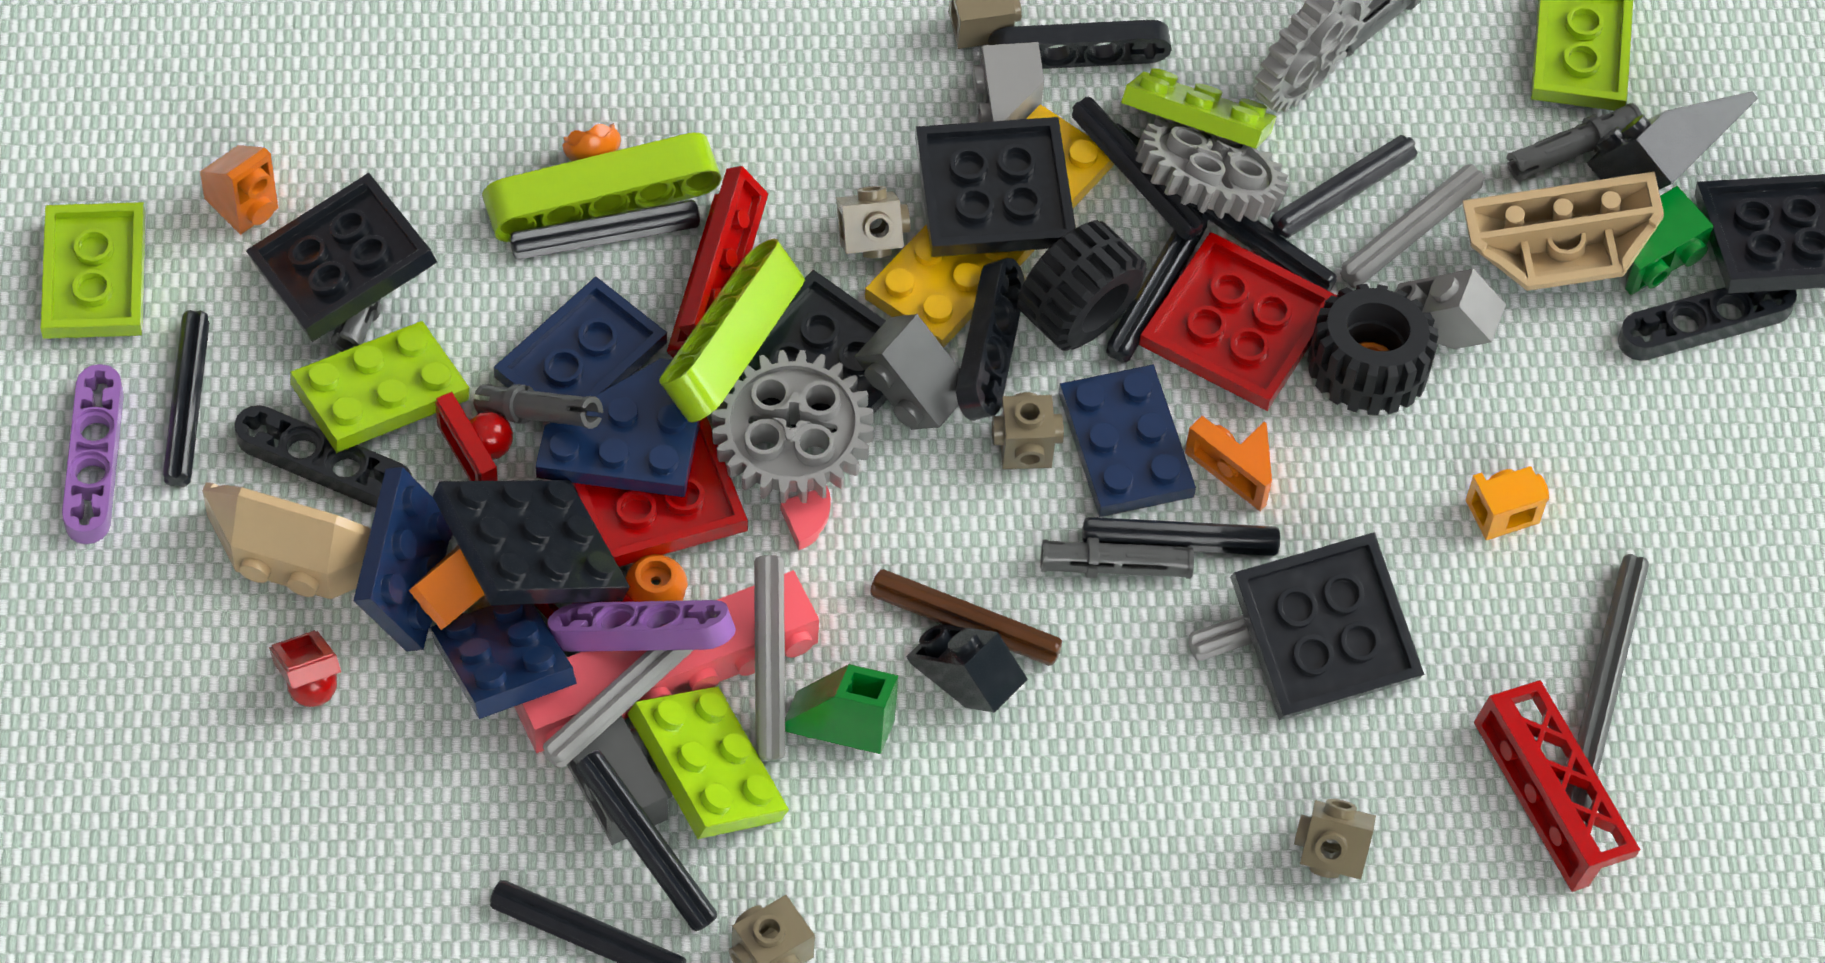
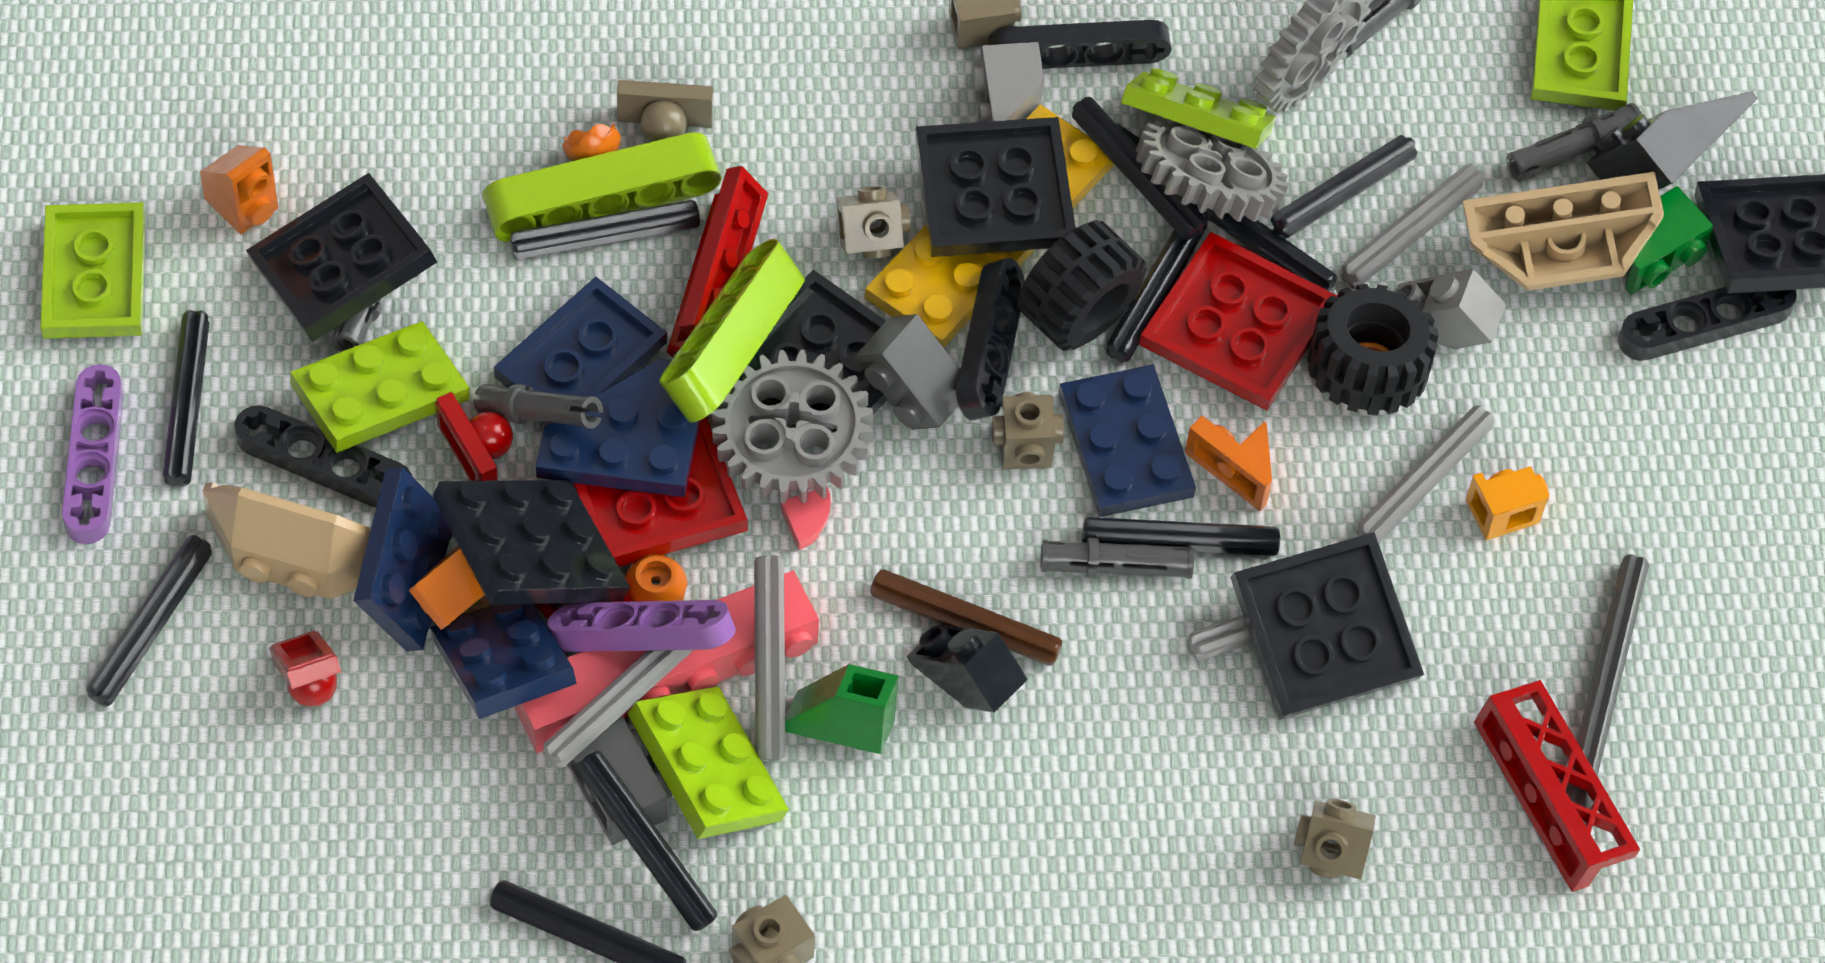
(149, 620): none -> black axle
(664, 107): none -> dark tan tile
(1427, 473): none -> light grey axle

